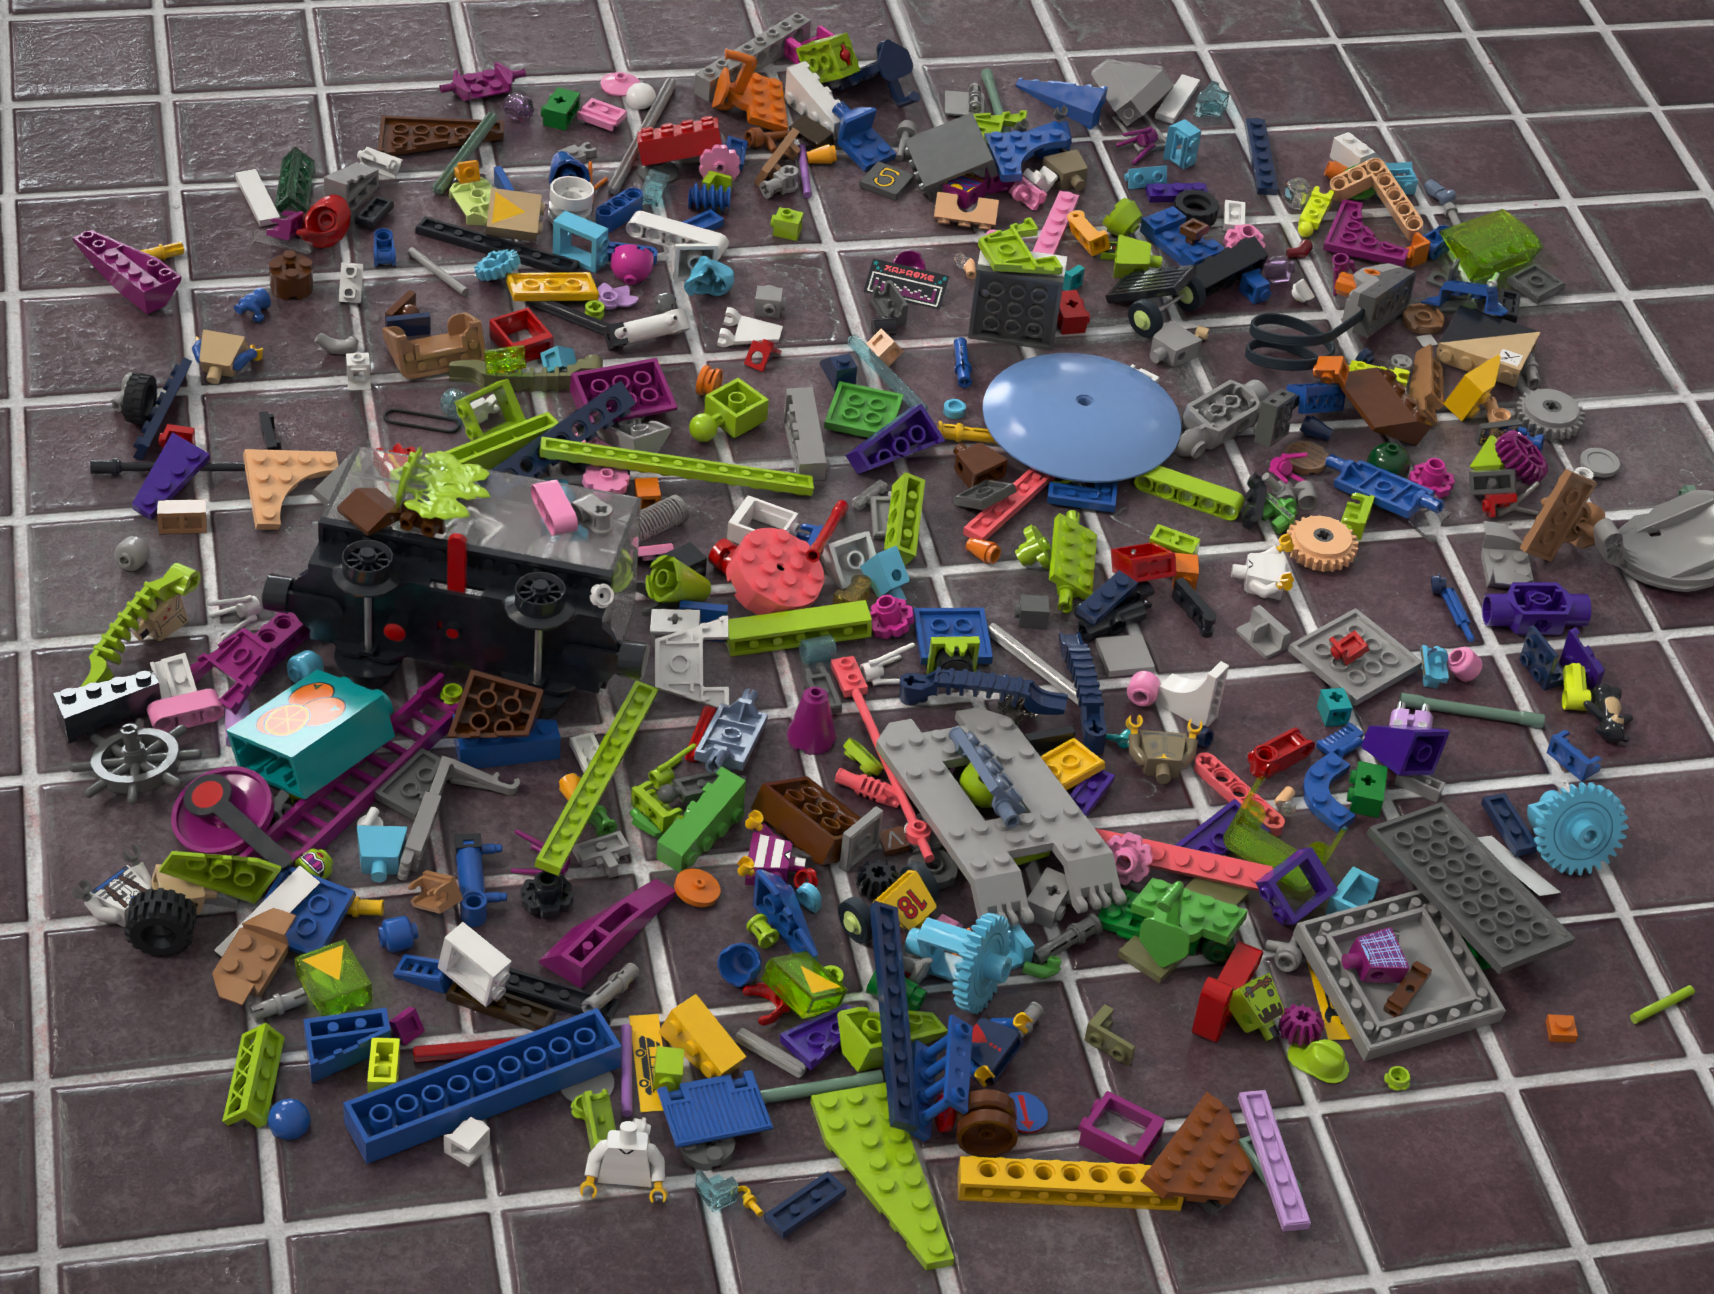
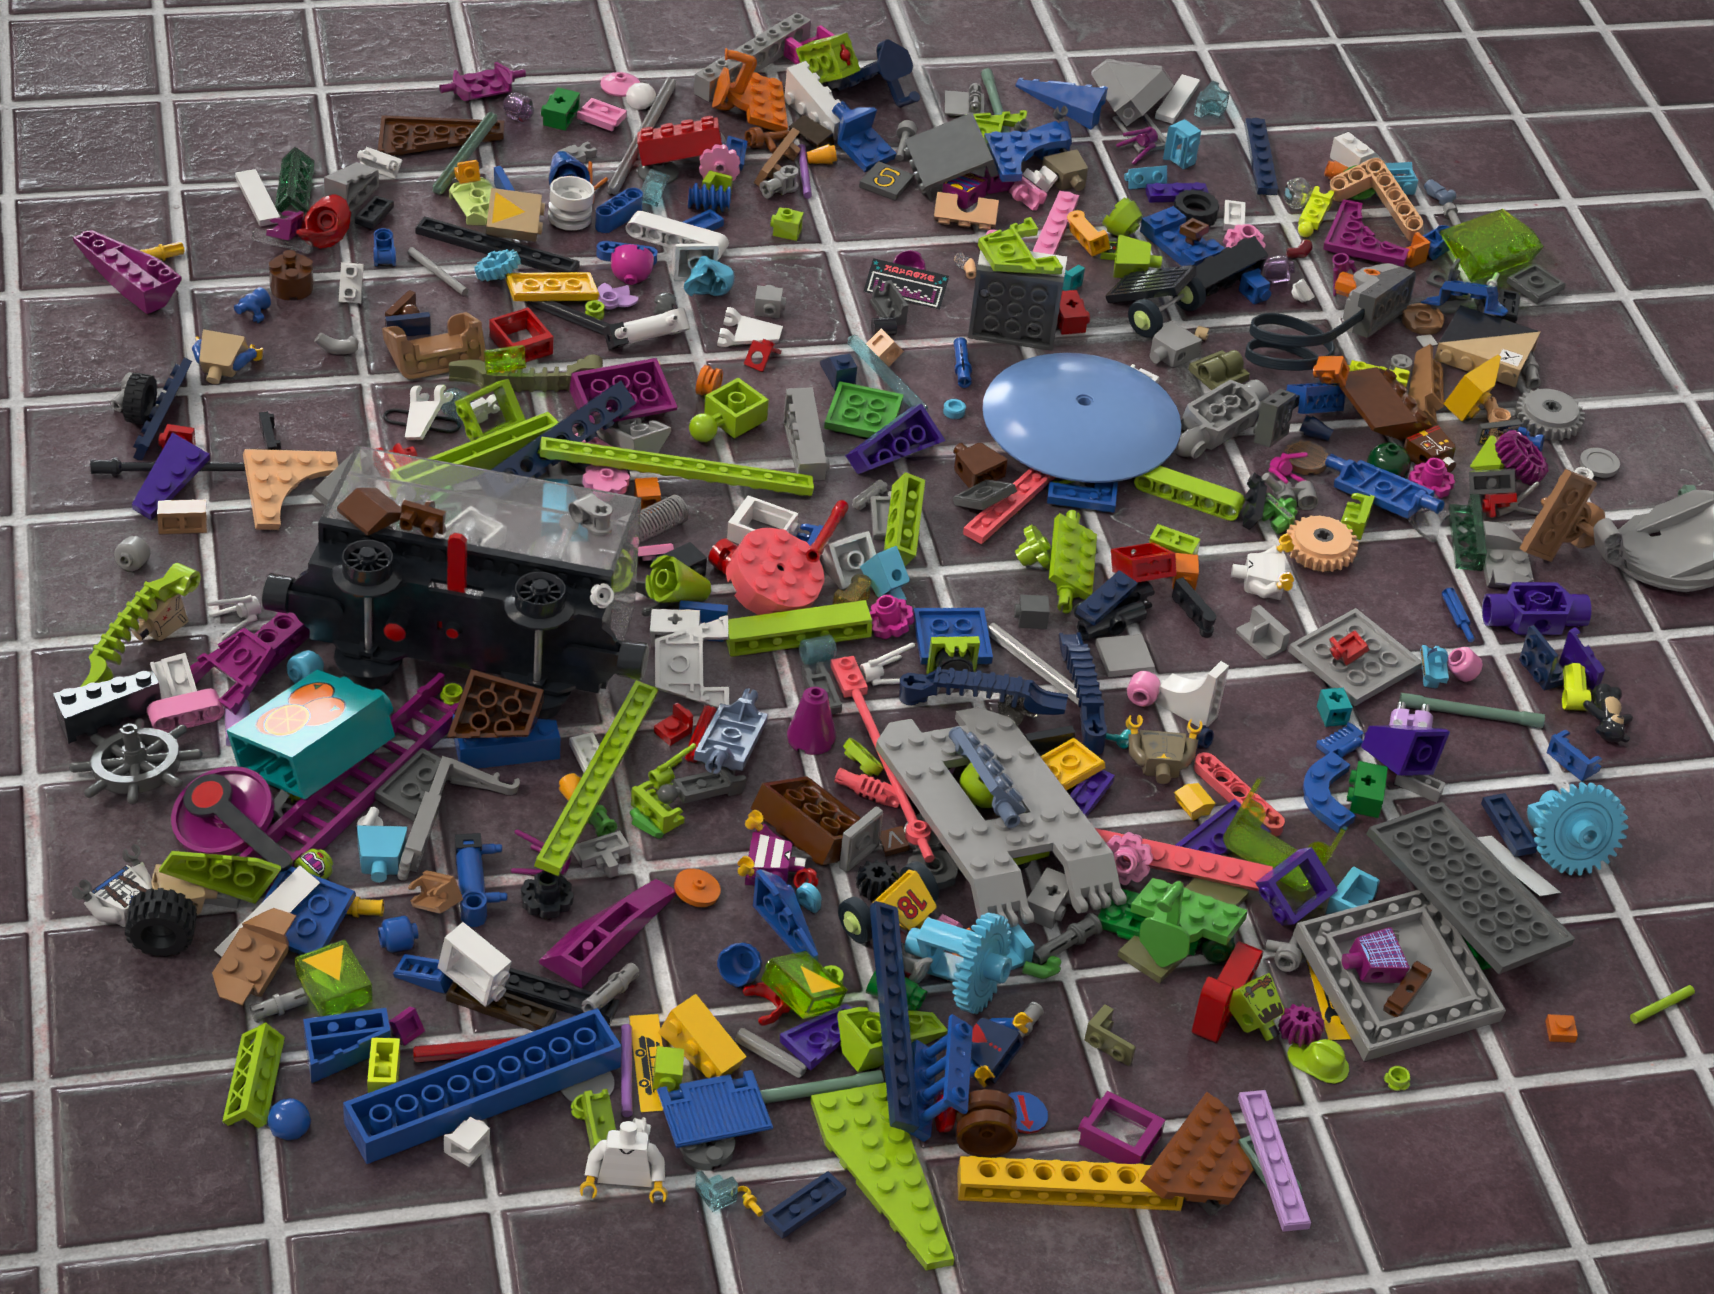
(358, 371): white window -> none
(423, 411): none -> white flag
(444, 485): lime plant -> none
(554, 507): bright pink beam -> none
(558, 357): medium azure panel -> none
(570, 223): medium azure window -> none
(675, 726): none -> red bracket
(703, 821): bright green wedge -> none
(762, 930): lime bush -> none
(959, 433): yellow pin -> none
(984, 550): orange cone -> none
(1194, 800): none -> yellow piece
(1220, 368): none -> olive plate
(1279, 753): red piece -> none
(1283, 802): arm -> none
(1366, 356): dark blue plate -> none
(1431, 444): none -> reddish brown torso
(1438, 584): dark blue plate -> none
(1474, 536): none -> clear green fence

